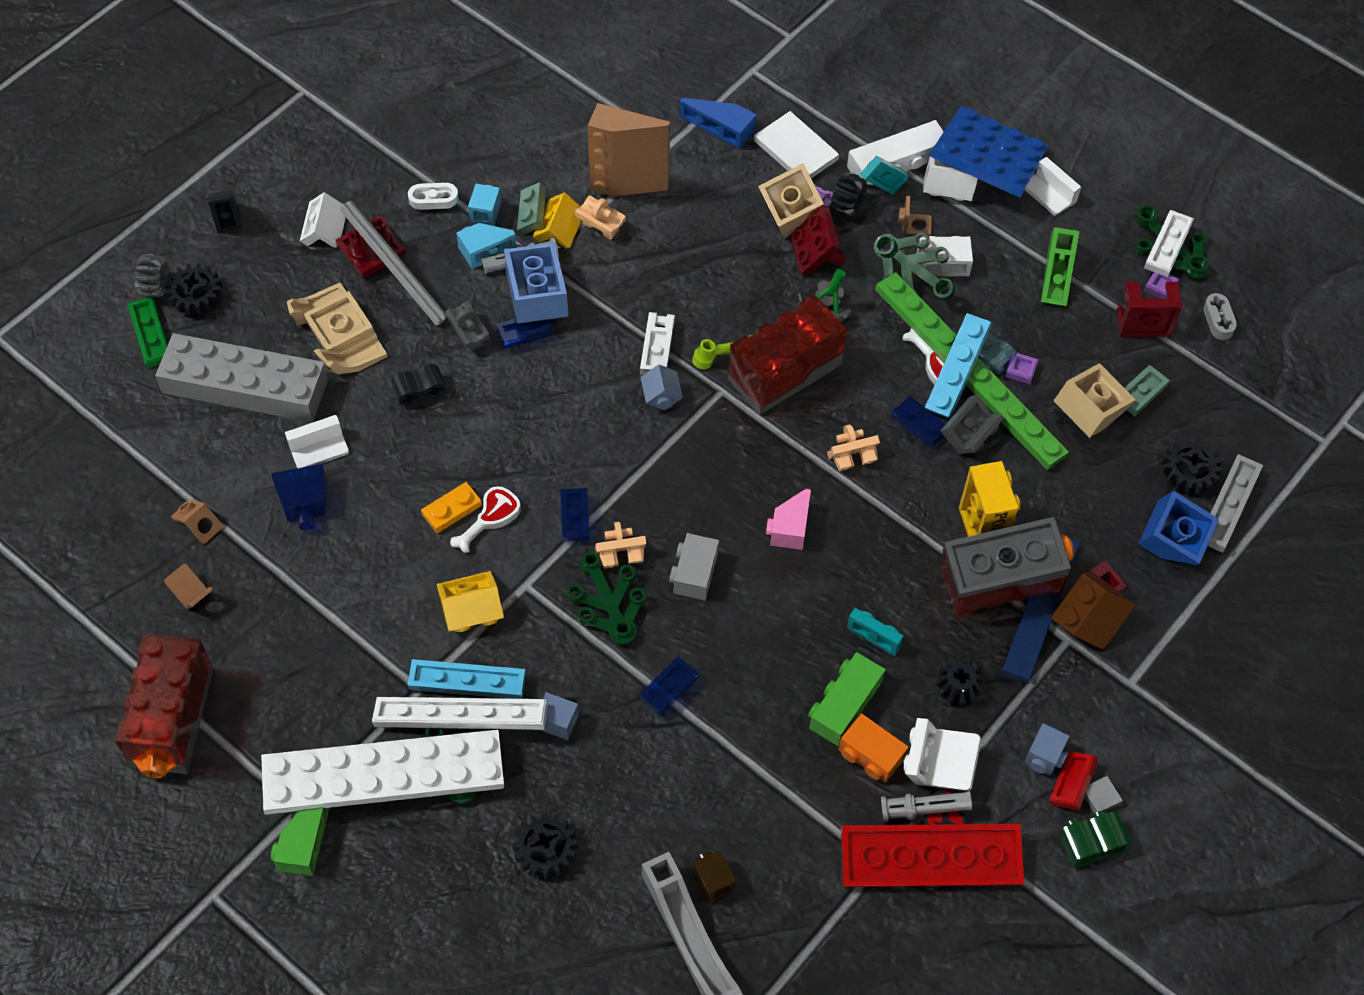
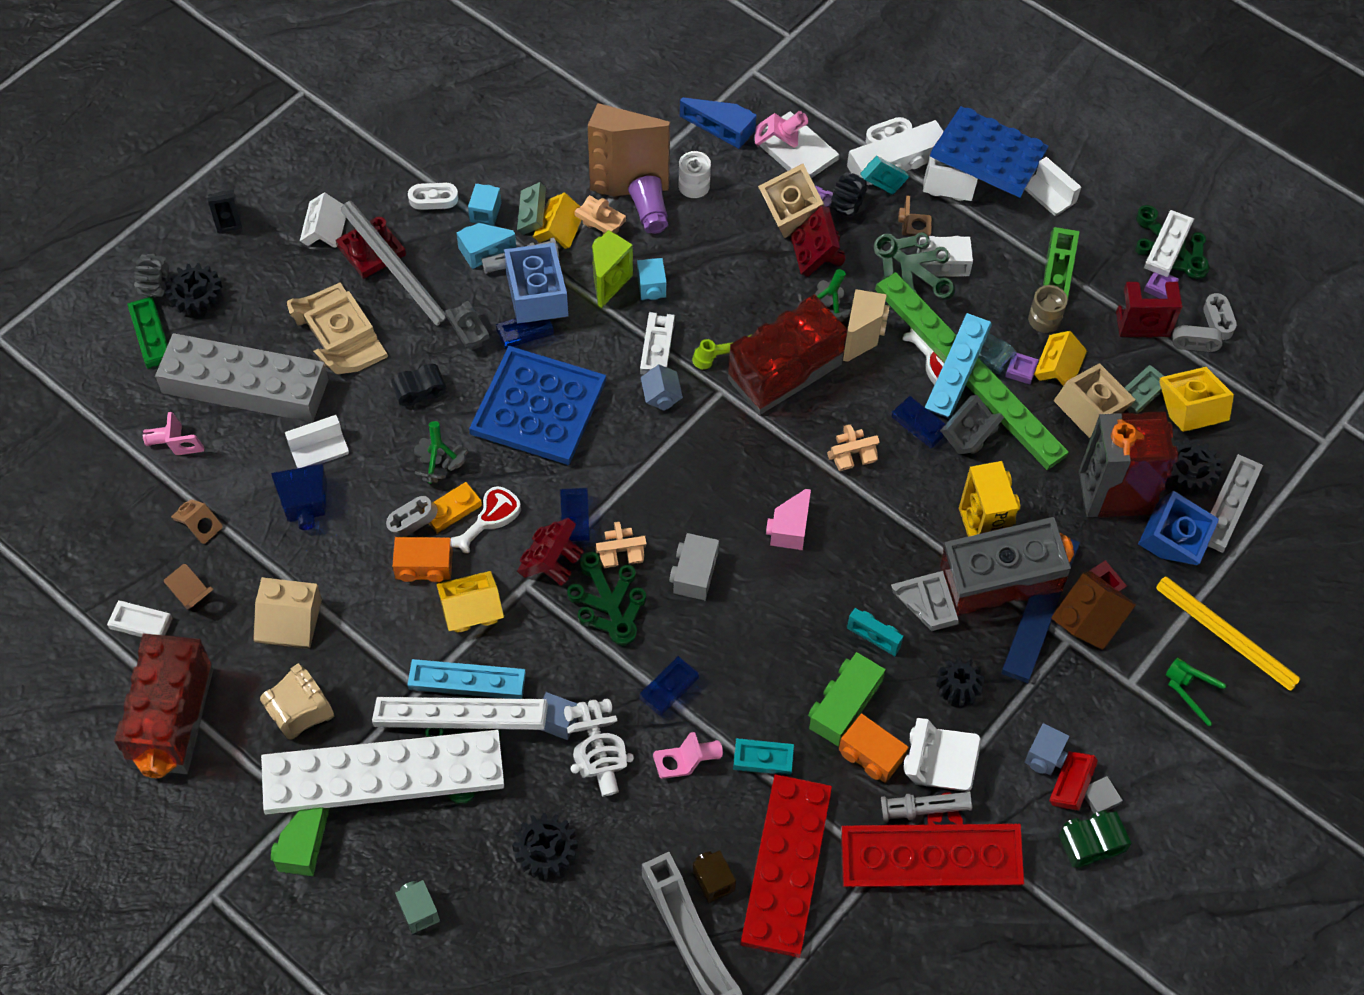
(138, 620): none -> white tile
(172, 437): none -> bright pink bracket
(286, 612): none -> tan slope
(296, 703): none -> tan piece
(411, 516): none -> light grey beam
(417, 906): none -> sand green brick
(422, 558): none -> orange brick
(433, 449): none -> dark grey plant
(538, 405): none -> blue plate
(545, 550): none -> dark red plate
(591, 719): none -> white torso
(611, 265): none -> lime slope
(649, 203): none -> medium lavender plant
(651, 279): none -> medium azure brick
(687, 756): none -> bright pink bracket
(694, 174): none -> white wheel
(763, 757): none -> teal plate
(783, 129): none -> bright pink bracket
(786, 866): none -> red plate
(866, 323): none -> tan slope
(887, 129): none -> white plate
(928, 600): none -> light grey wing
(1047, 308): none -> dark tan wheel
(1060, 358): none -> yellow panel
(1127, 464): none -> piece
(1183, 673): none -> green plant
(1196, 399): none -> yellow slope
(1197, 338): none -> light grey beam
(1228, 633): none -> yellow axle

